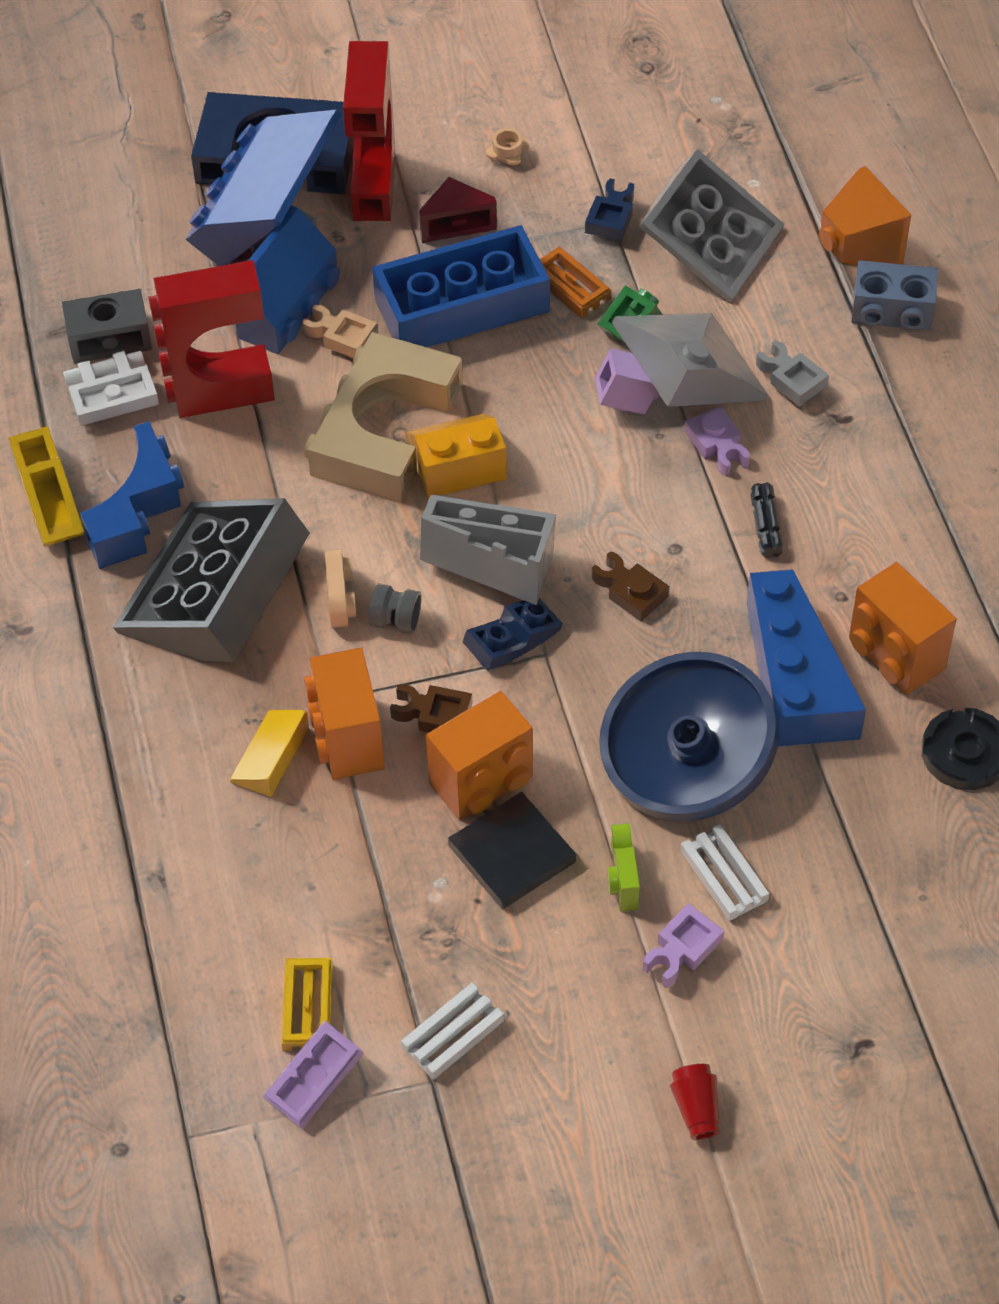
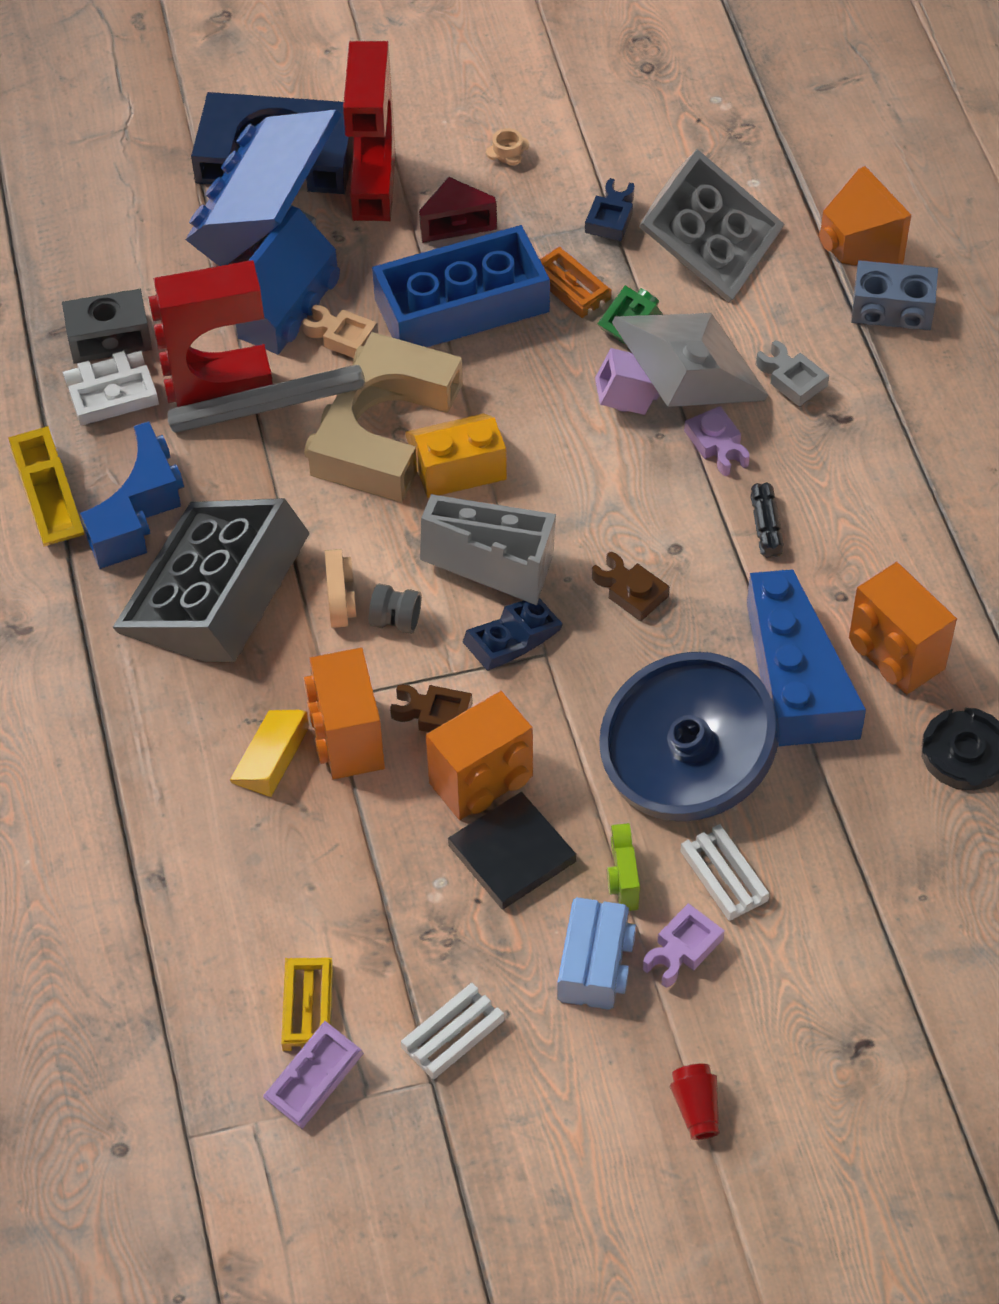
(266, 398): none -> light grey axle
(594, 952): none -> light blue brick

